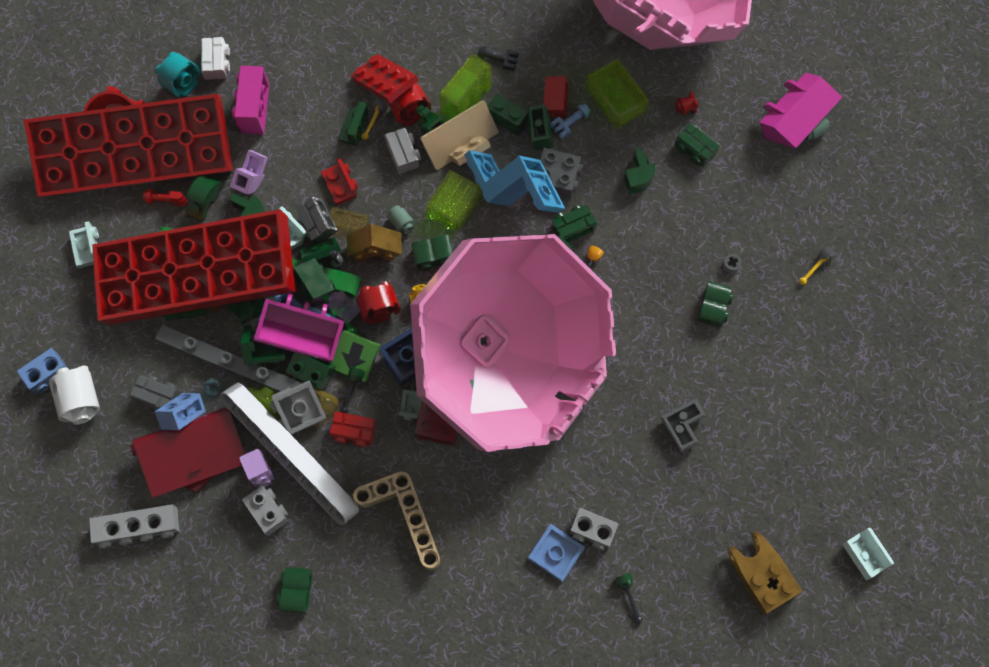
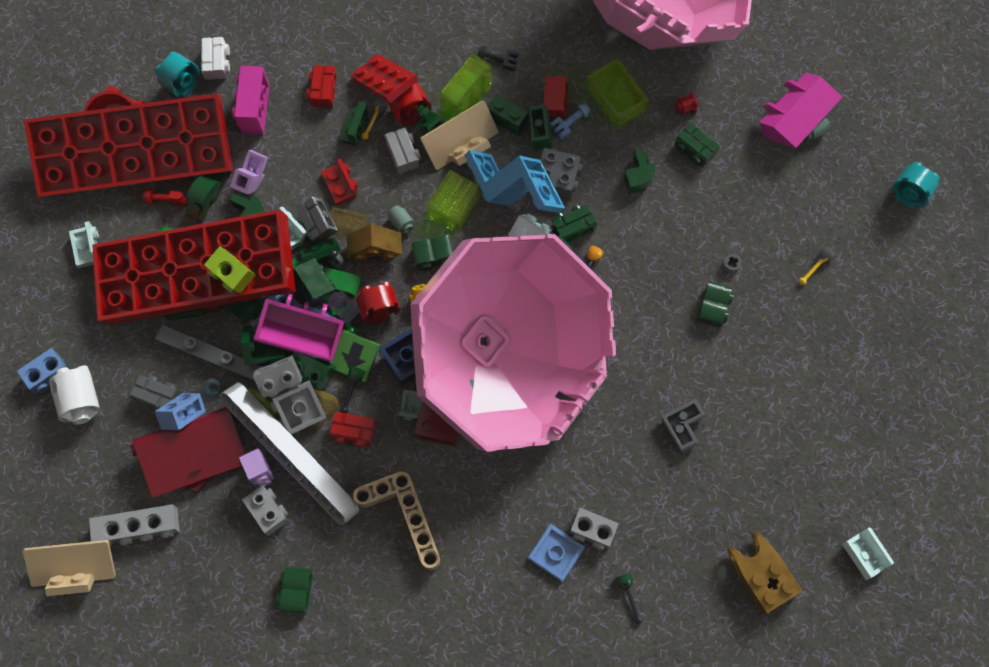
(69, 566): none -> tan bracket
(221, 262): none -> lime brick
(277, 377): none -> light grey brick
(322, 86): none -> red brick
(527, 226): none -> light aqua bracket
(915, 185): none -> teal brick

